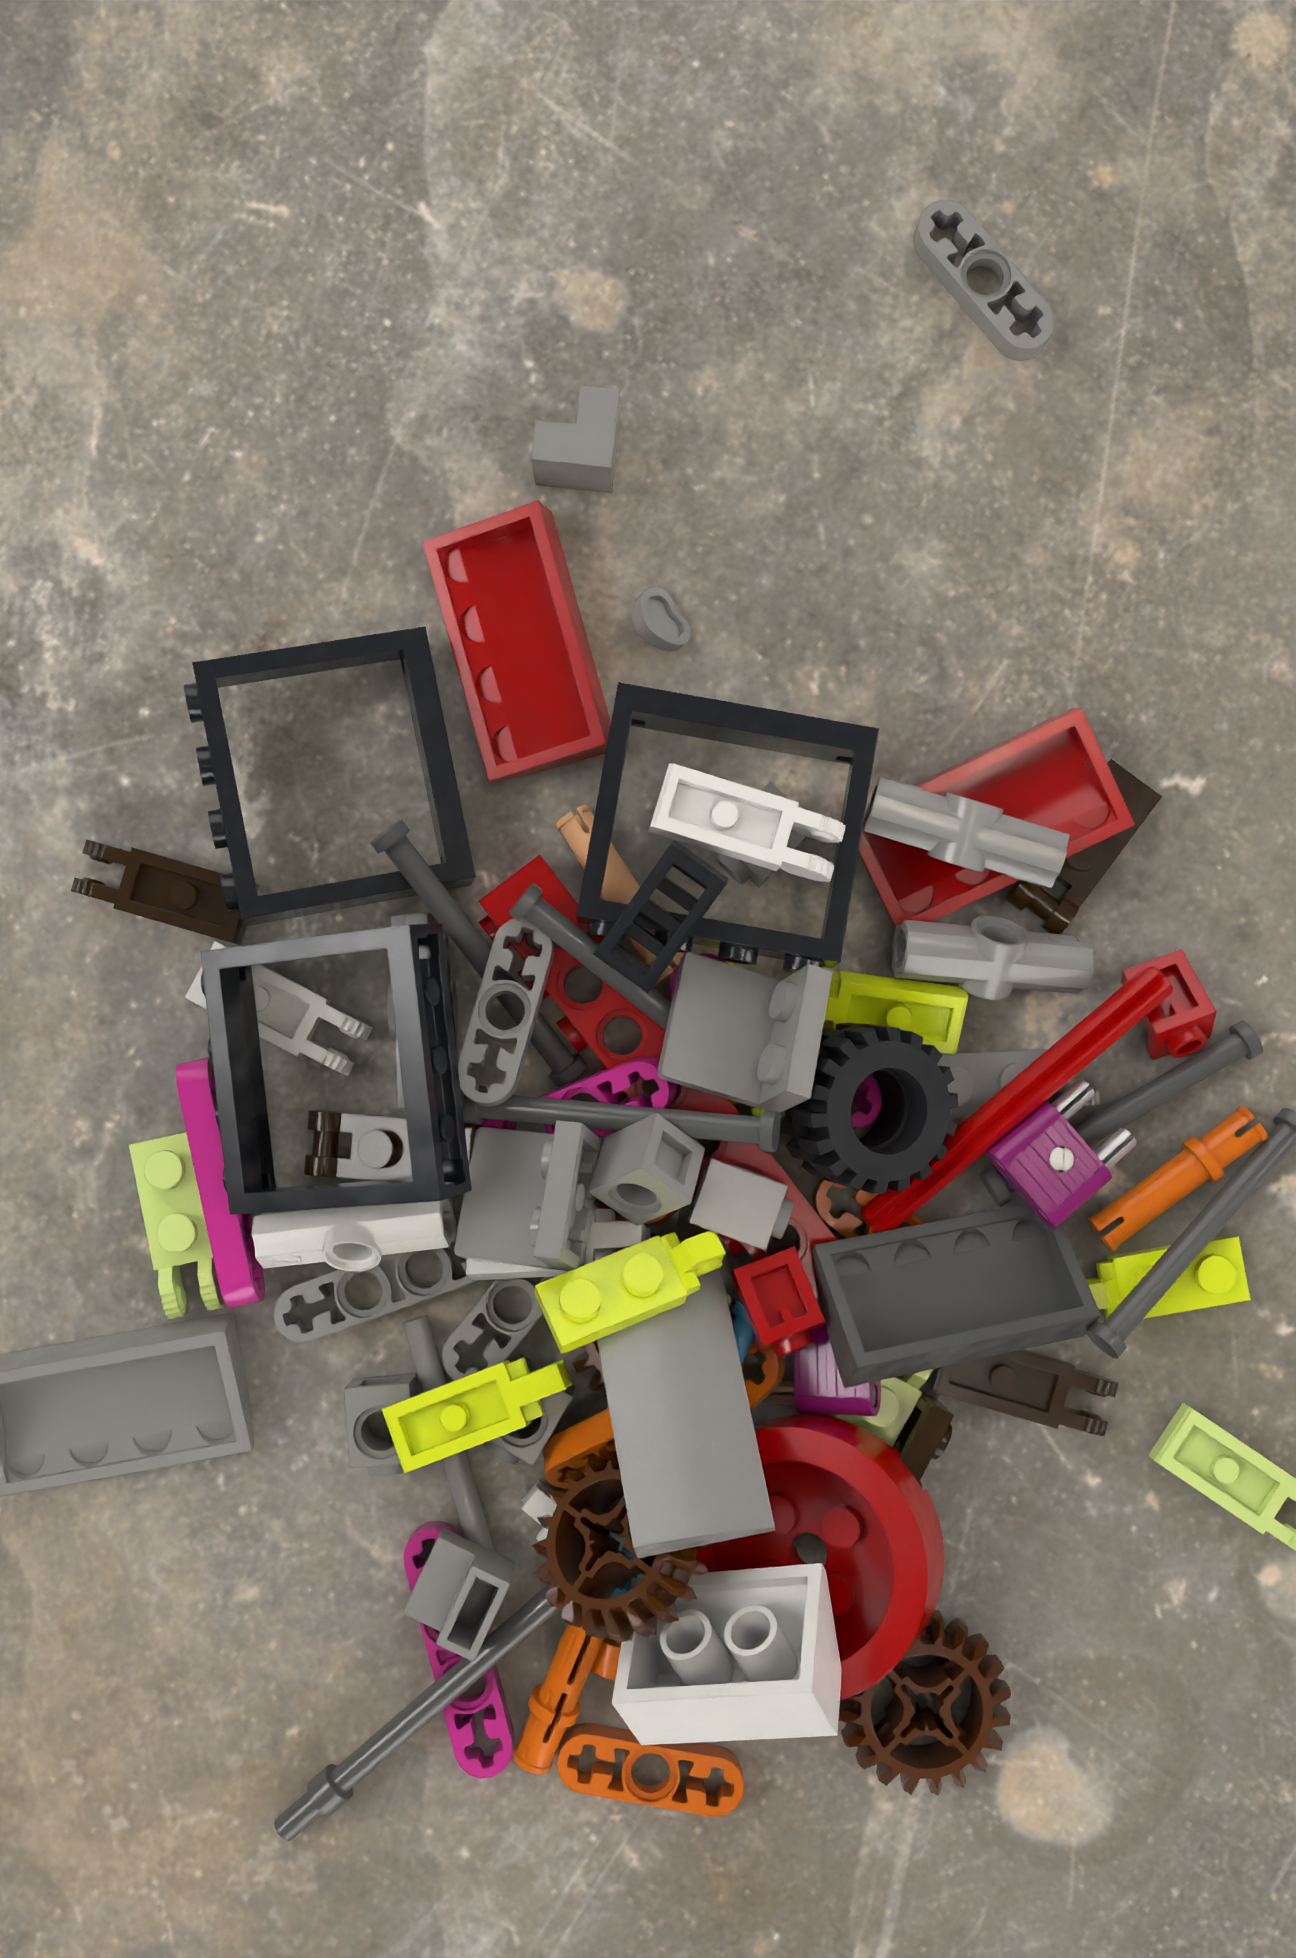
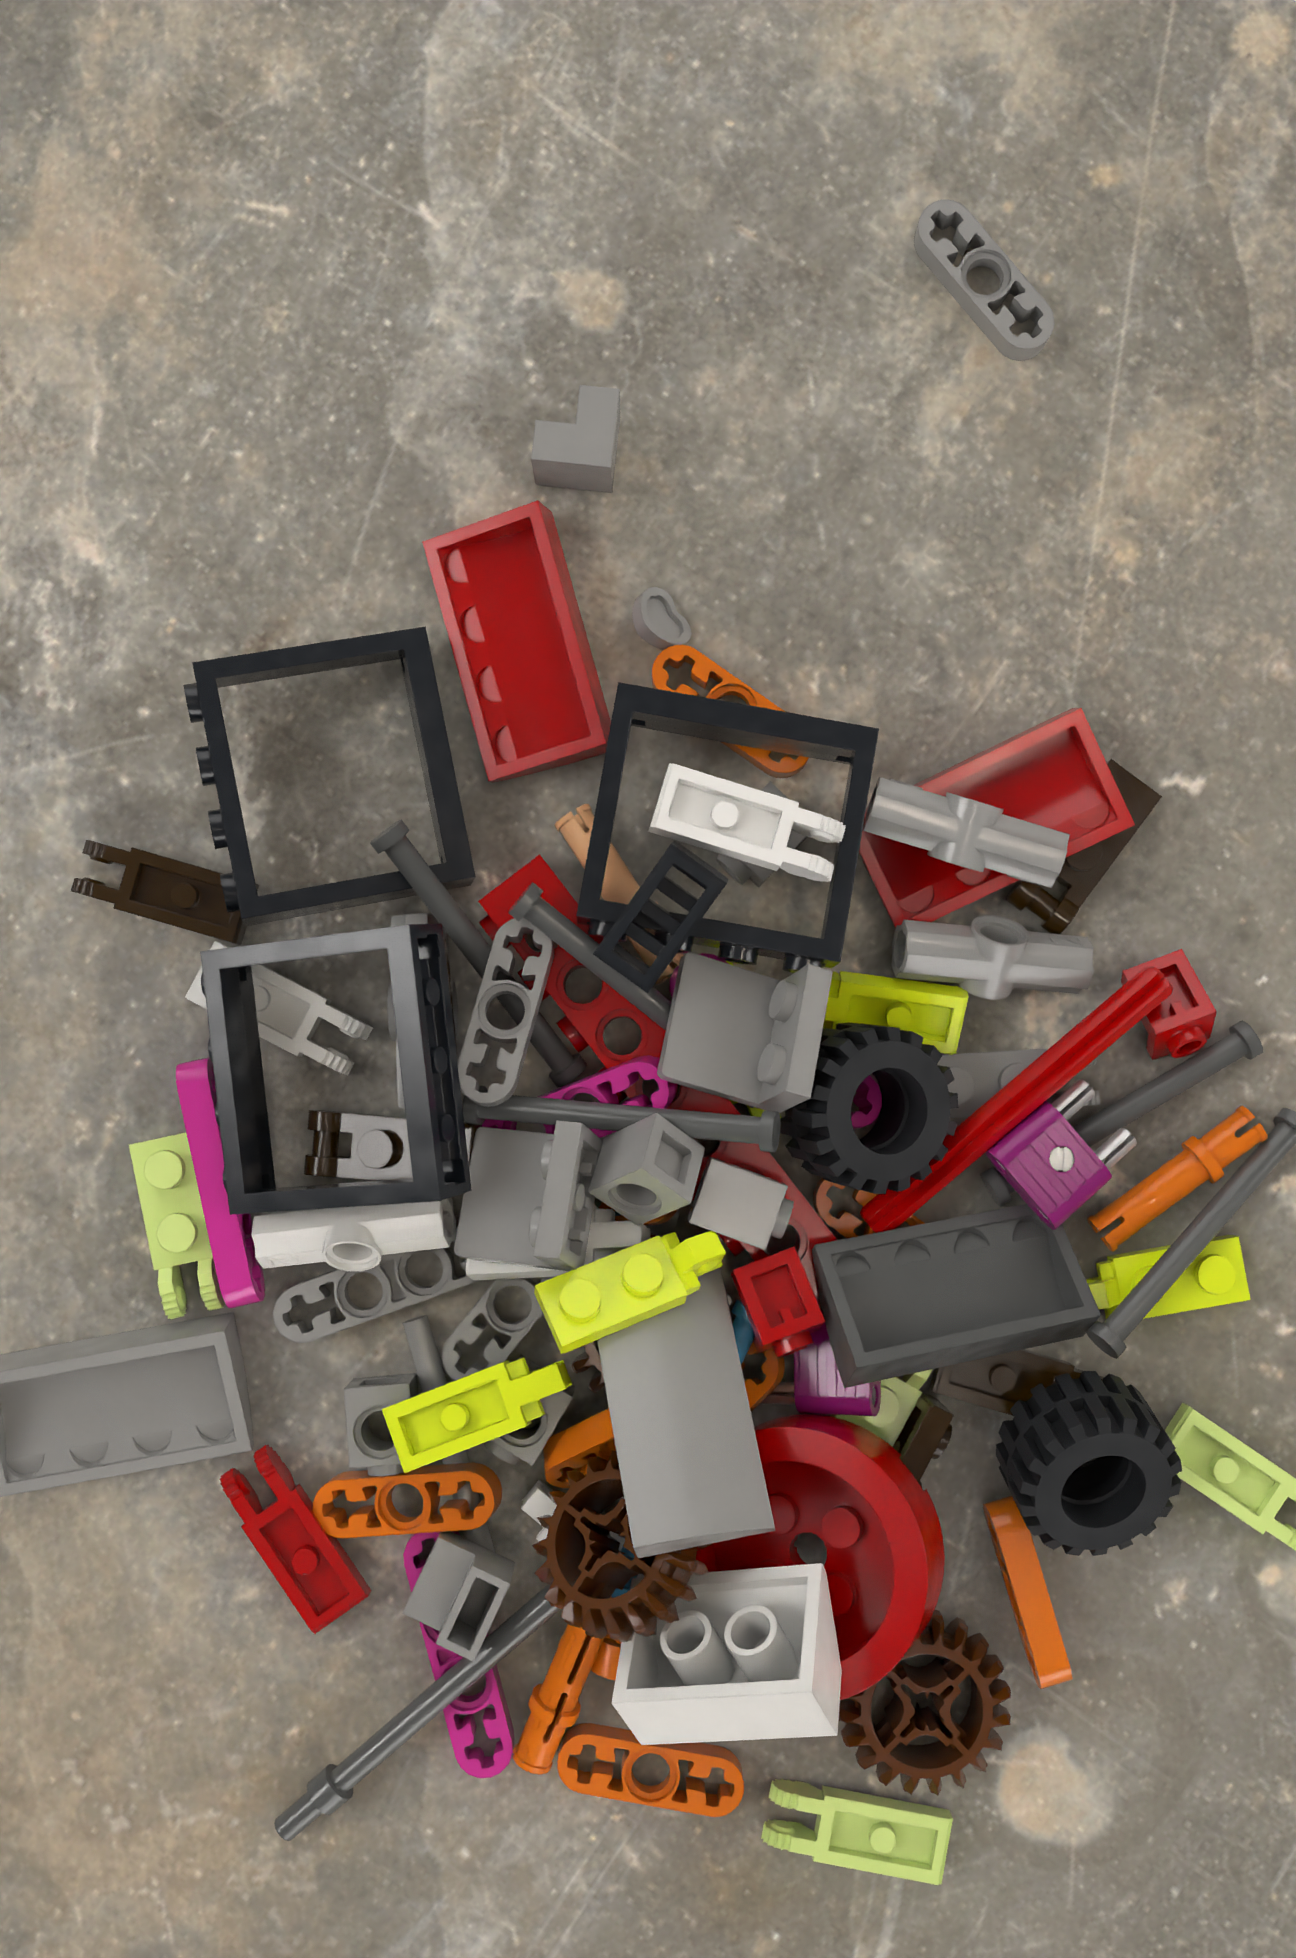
(294, 1544): none -> red hinge
(454, 1513): none -> orange beam
(702, 670): none -> orange beam
(862, 1831): none -> yellowish green hinge
(1027, 1593): none -> orange beam
(1109, 1497): none -> black tyre

